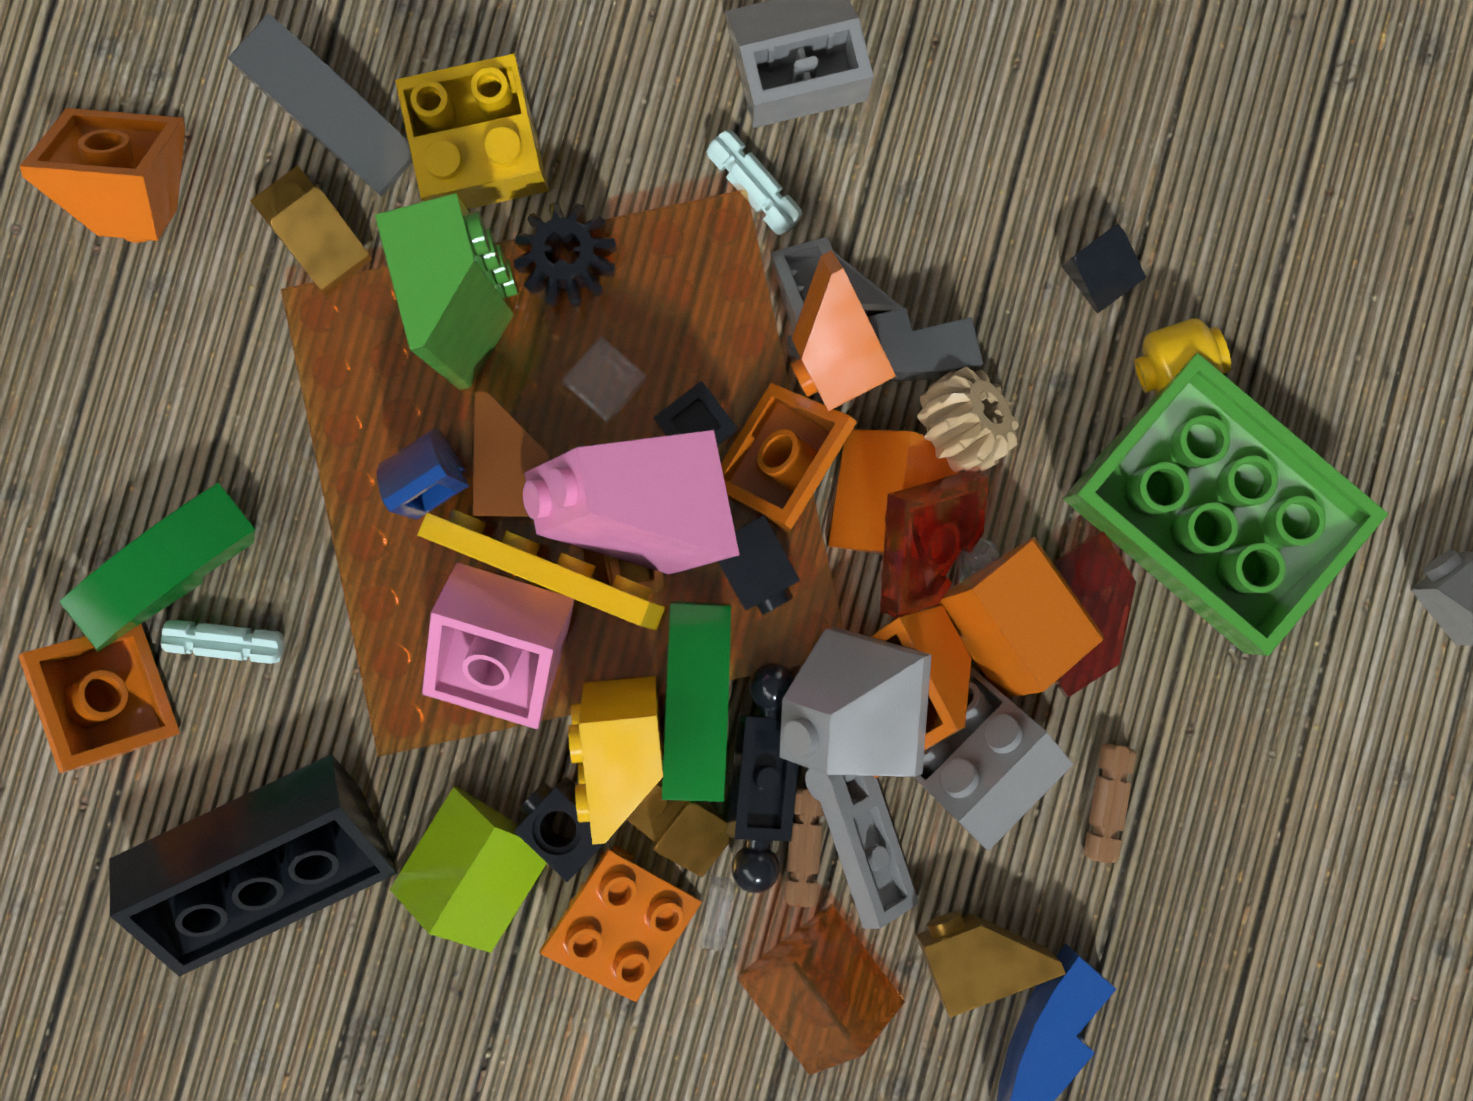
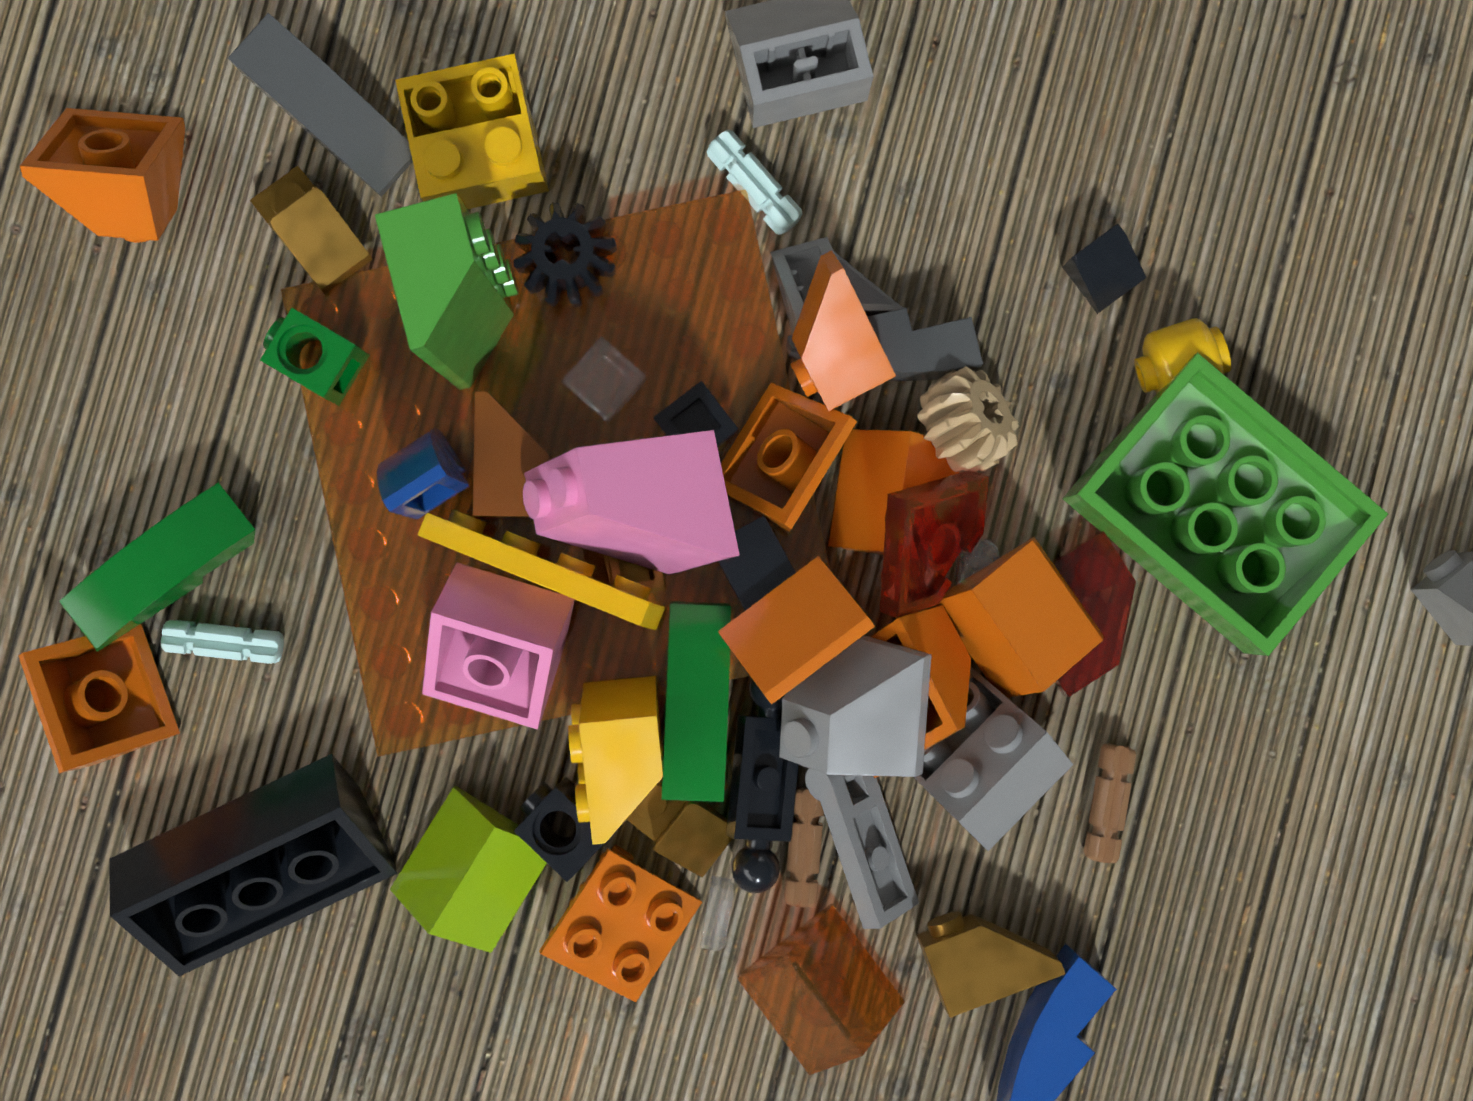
(333, 373): none -> green brick
(795, 629): none -> orange slope

